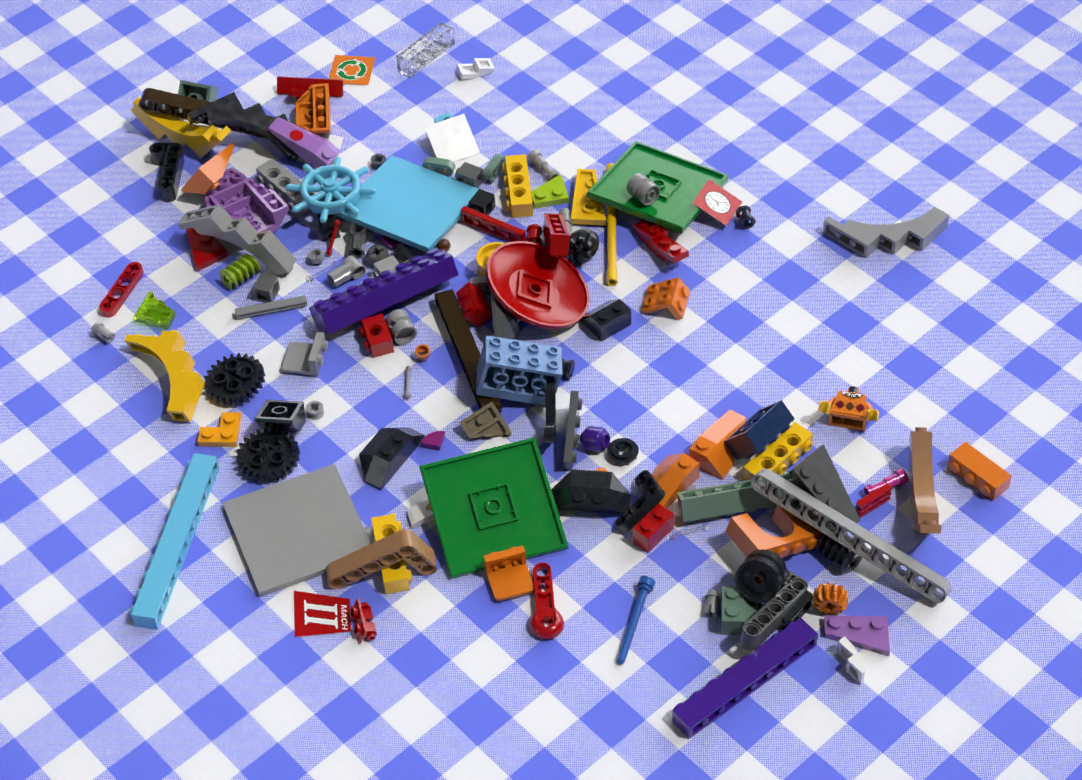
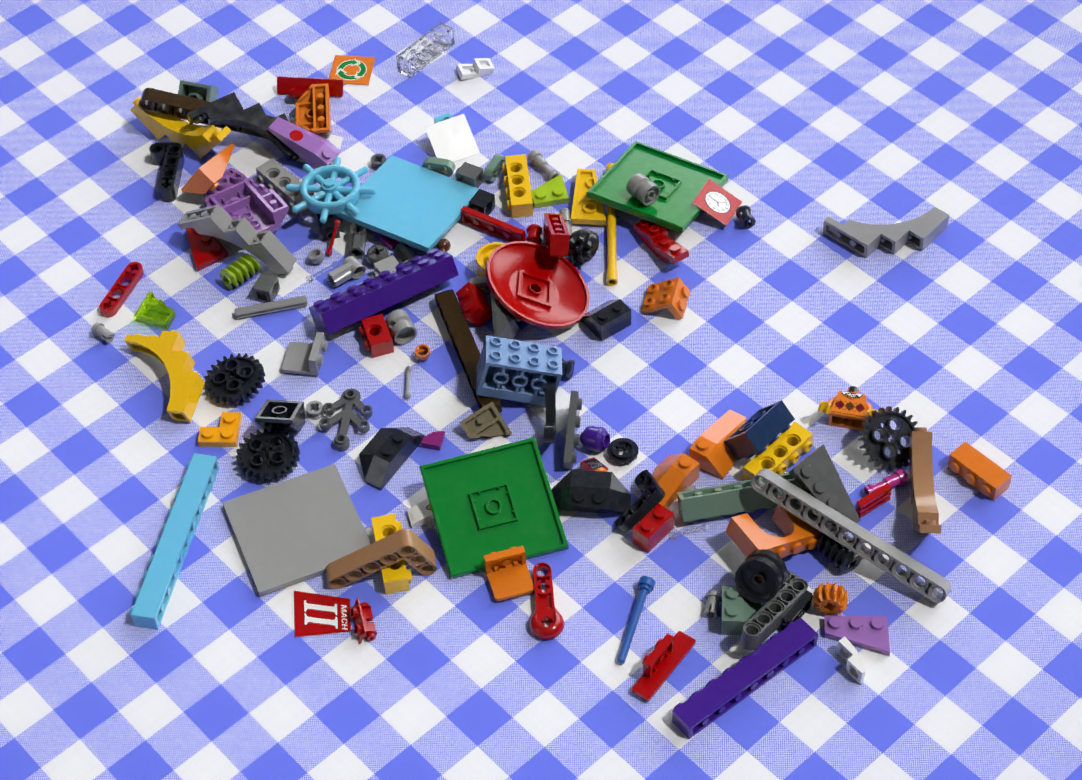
(349, 398): none -> dark grey plant
(591, 464): none -> slope
(661, 663): none -> red bracket
(876, 448): none -> black gear

